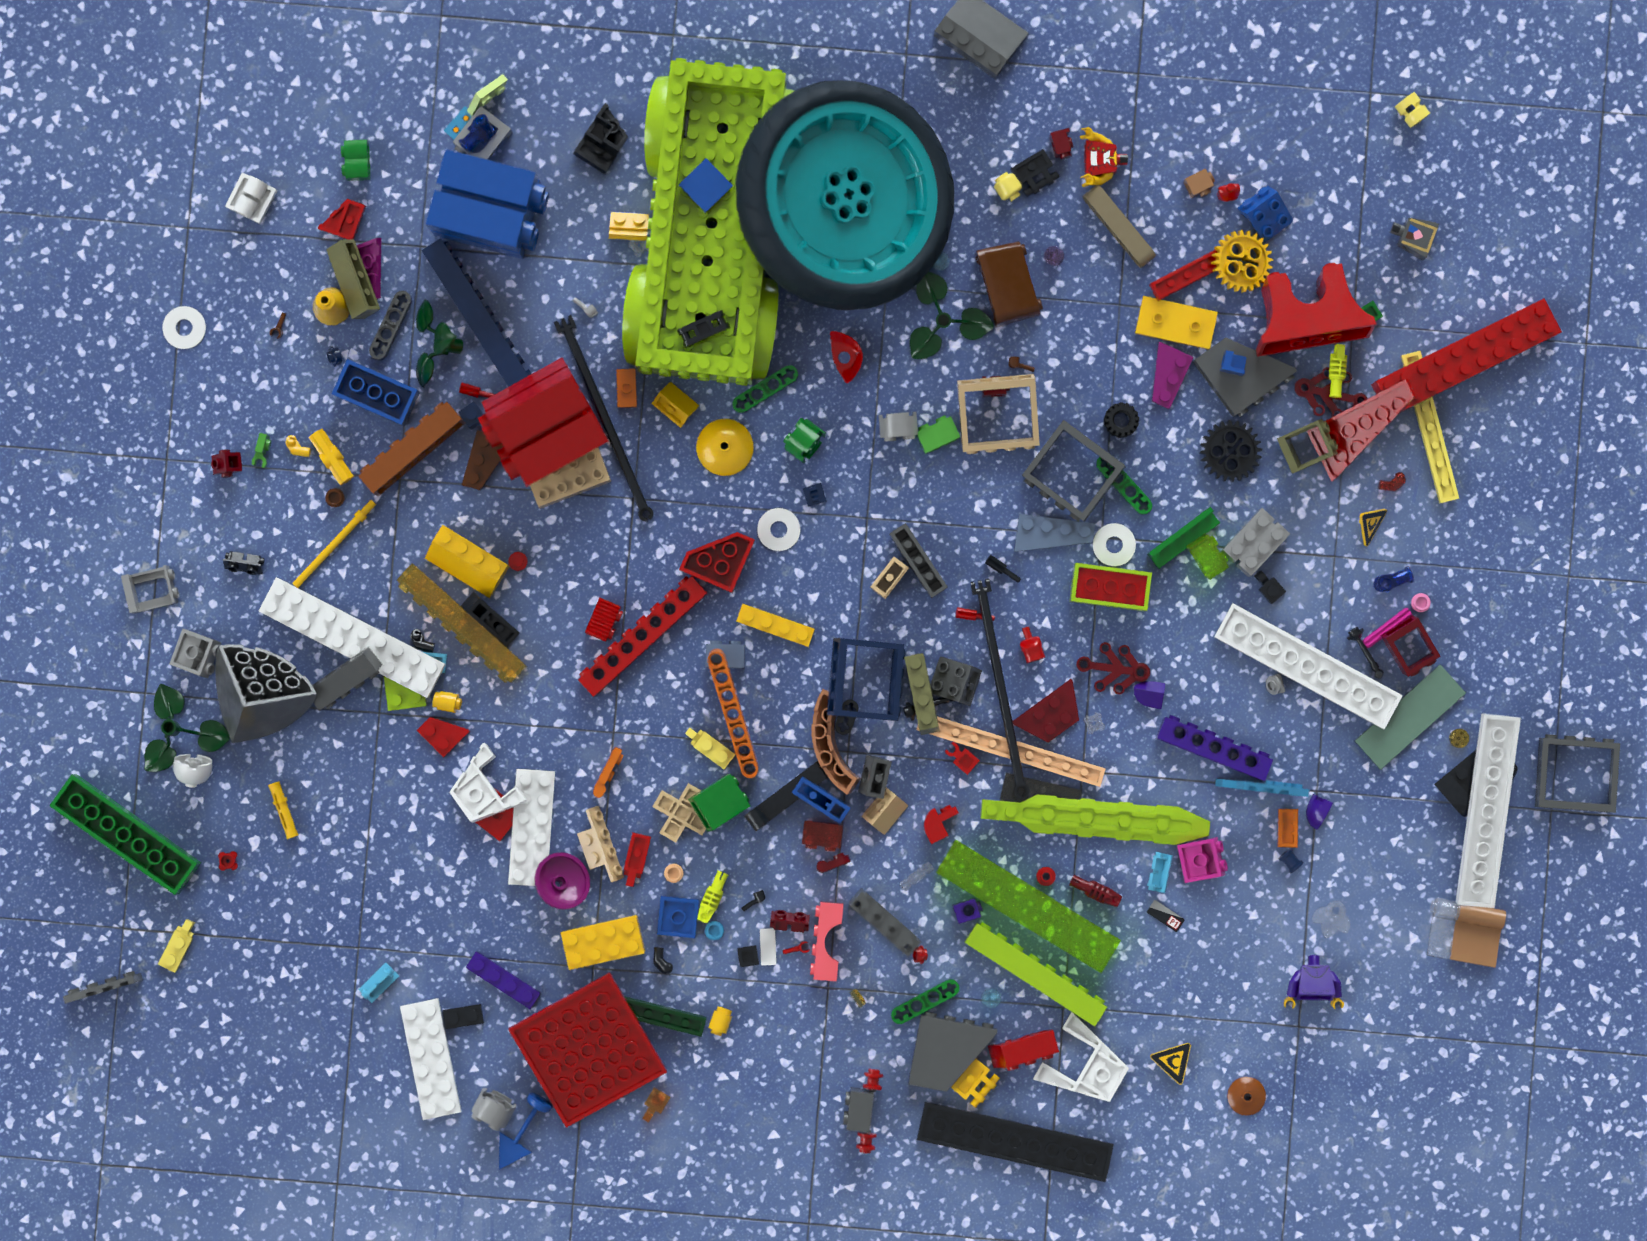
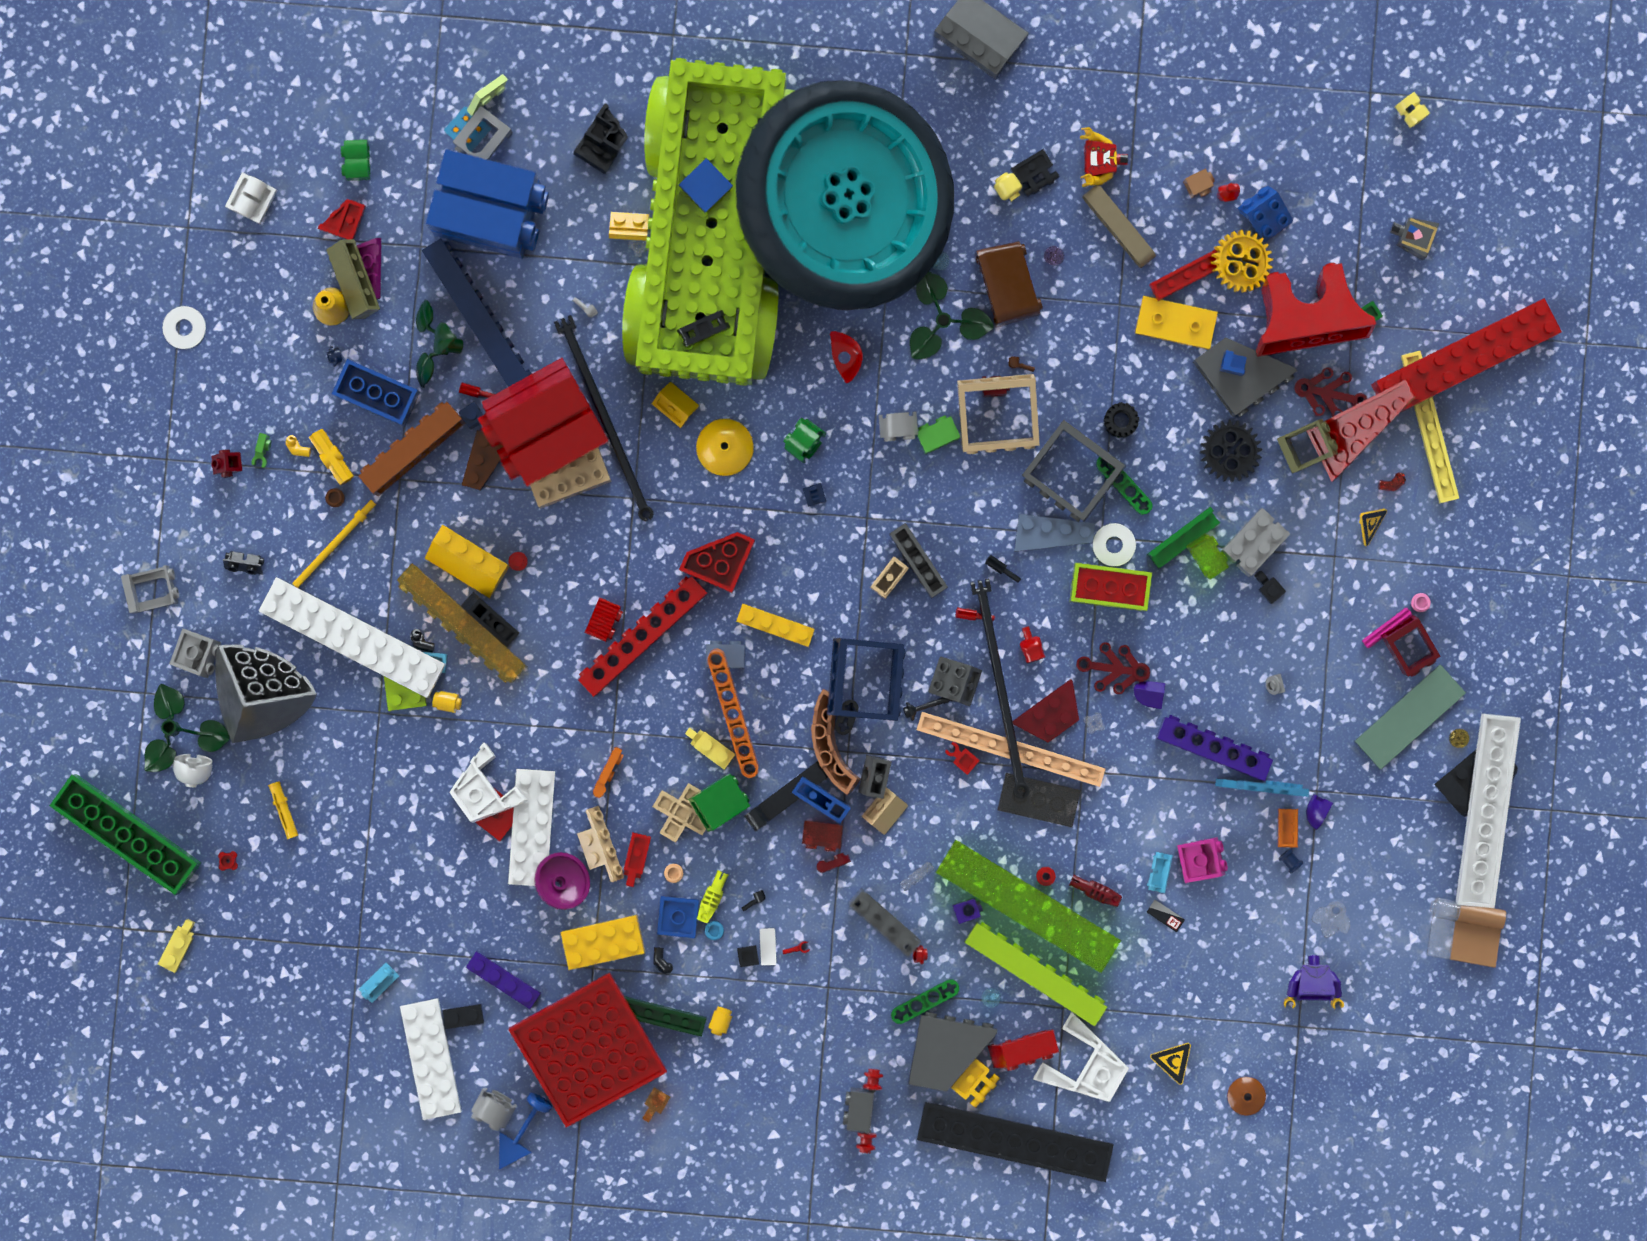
(94, 988): dark grey wing -> none
(278, 326): reddish brown hand -> none
(345, 677): dark grey brick -> none
(393, 326): dark grey beam -> none
(441, 734): red wing -> none
(478, 133): clear blue connector -> none
(626, 388): orange plate -> none
(763, 386): green beam -> none
(780, 919): dark red hinge -> none
(784, 516): white gear -> none
(829, 916): coral arch -> none
(857, 997): clear yellow tile -> none
(922, 694): olive brick -> none
(933, 823): red brick -> none
(1061, 143): dark red brick -> none
(1100, 819): lime plate -> none
(1169, 374): magenta wing -> none
(1308, 666): white plate -> none
(1337, 370): neon yellow hinge -> none
(1355, 635): black piece -> none
(1393, 580): clear blue connector -> none
(1571, 741): dark grey window -> none

